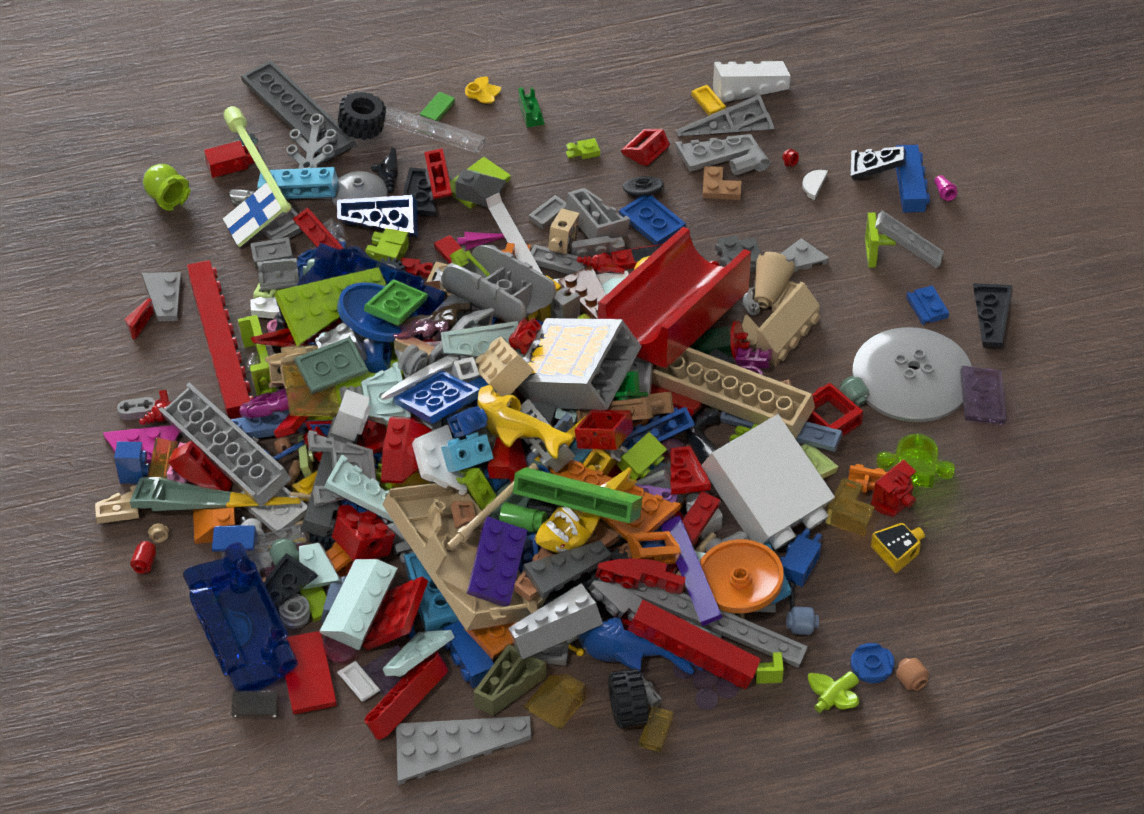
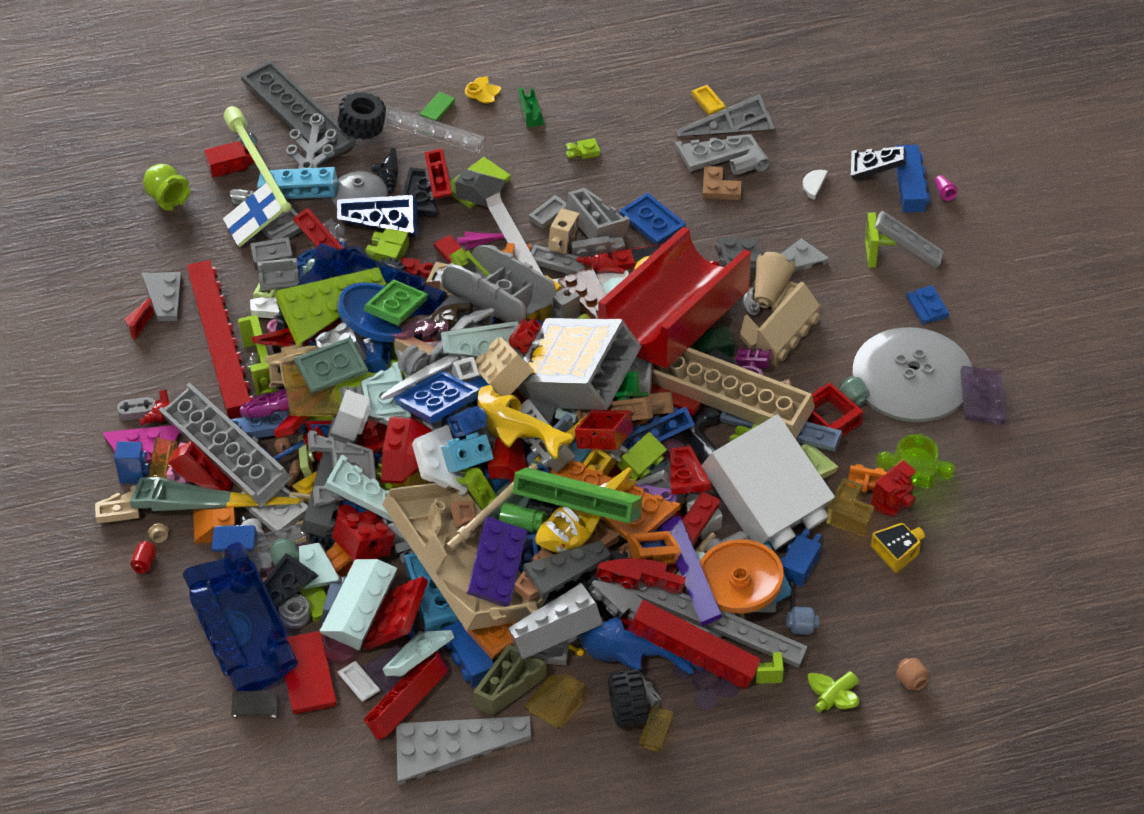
(643, 185): black wheel -> none
(649, 149): red tile -> none
(737, 338): red piece -> none
(749, 79): white wedge -> none
(790, 157): red plate -> none
(872, 663): blue tile -> none
(993, 311): black wing -> none

